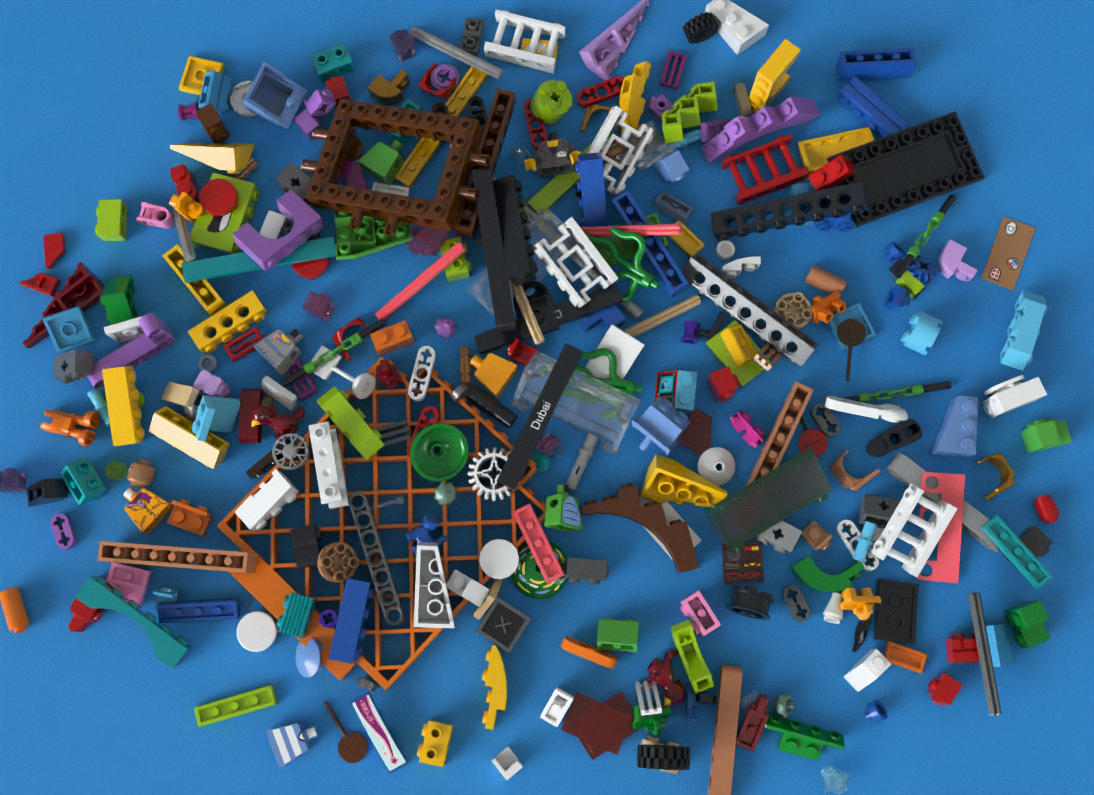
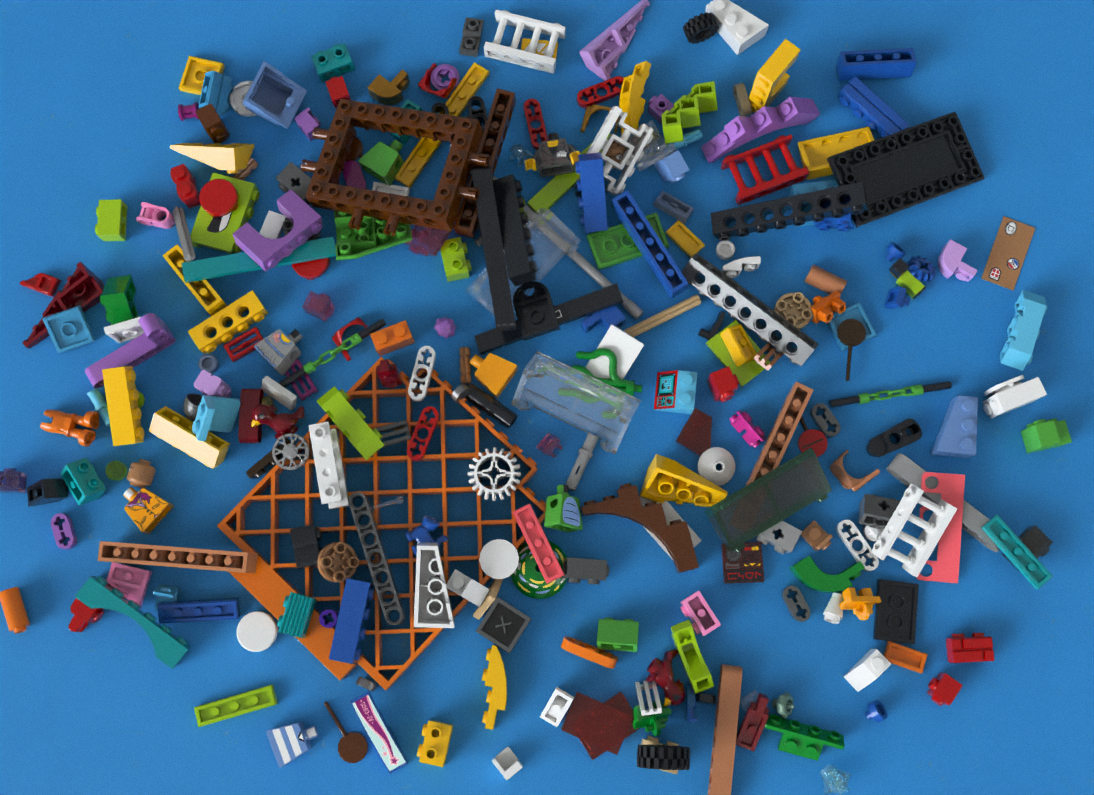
(54, 248): red tile -> none
(73, 365): dark grey brick -> none
(180, 394): tan tile -> none
(187, 206): light orange hips -> none
(190, 518): orange bracket -> none
(267, 501): white wedge -> none
(309, 658): medium blue dish -> none
(320, 103): medium lavender brick -> none
(362, 385): white piece -> none
(403, 44): clear purple brick -> none
(420, 281): coral axle -> none
(445, 493): sand green piece -> none
(447, 460): green dish -> none
(456, 52): light grey axle -> none
(520, 352): red bracket -> none
(527, 313): tan axle -> none
(539, 417): black tile -> none
(542, 461): teal tile -> none
(551, 101): lime brick -> none
(587, 253): white fence -> none
(636, 272): green plant -> none
(643, 230): coral axle -> none
(661, 425): medium blue piece -> none
(677, 56): magenta tile -> none
(690, 332): dark purple bush -> none
(712, 128): medium lavender tile -> none
(750, 602): black wheel -> none
(832, 173): red brick -> none
(861, 632): black bar -> none
(864, 541): medium azure pin -> none
(887, 411): white beam -> none
(914, 250): piece -> none
(921, 333): medium azure brick -> none
(984, 654): dark grey axle -> none
(999, 645): dark azure tile -> none
(1005, 470): pearl gold helmet -> none
(1027, 623): green brick -> none
(1047, 509): red brick -> none

